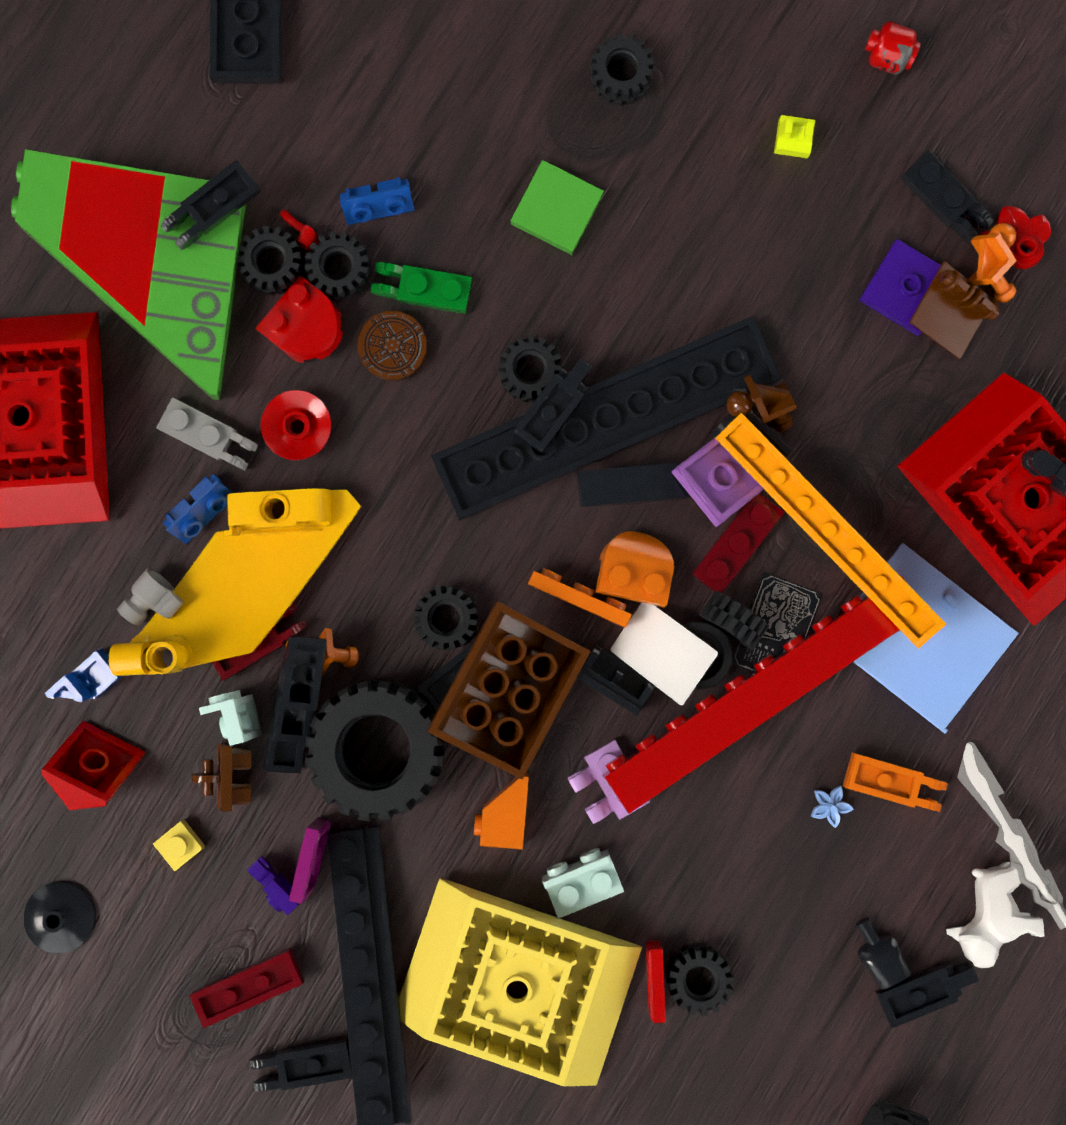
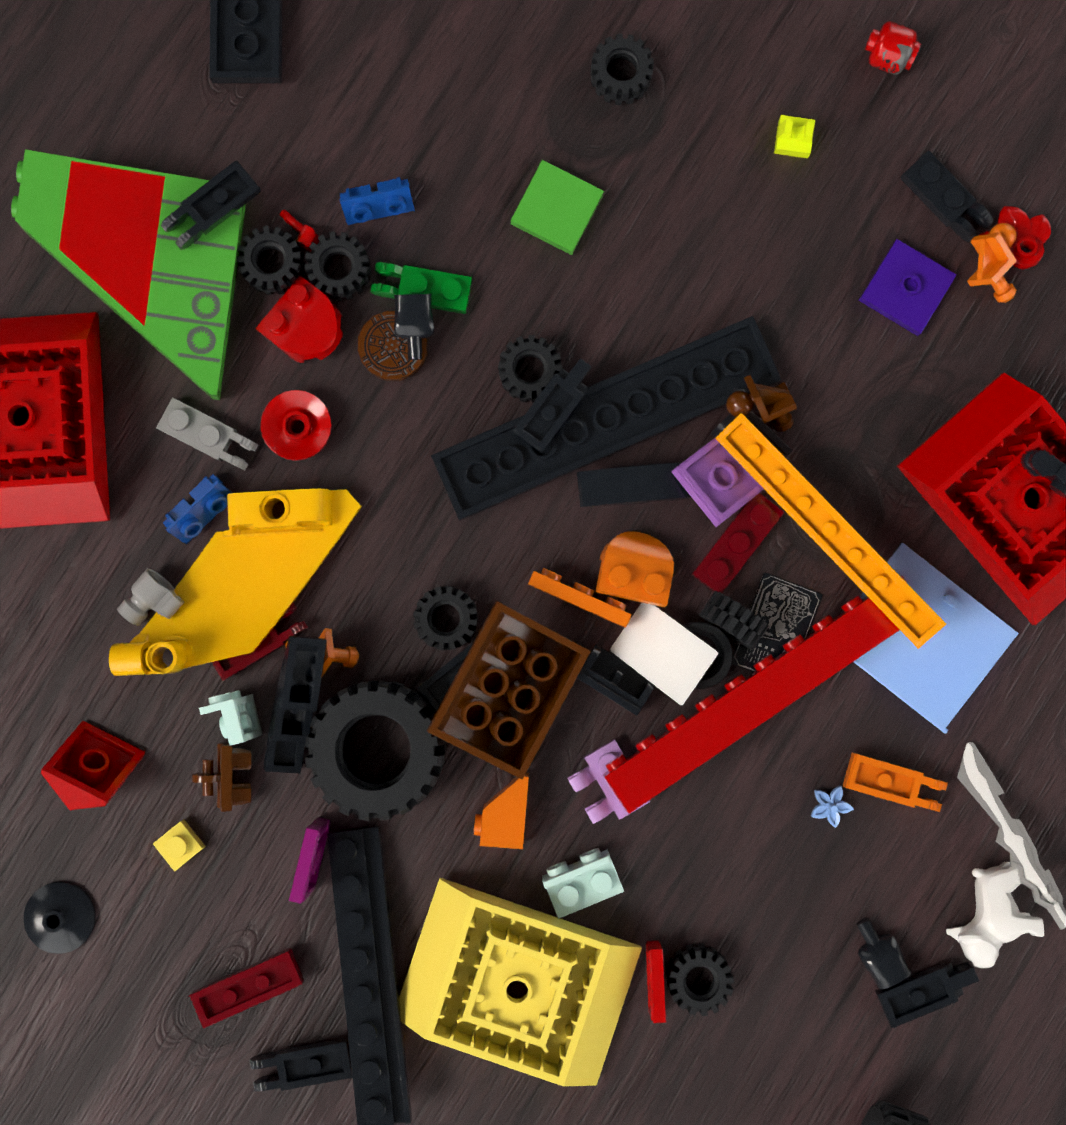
(87, 680): slope -> none
(275, 885): dark purple plate -> none
(413, 321): none -> black piece
(953, 310): reddish brown hinge -> none

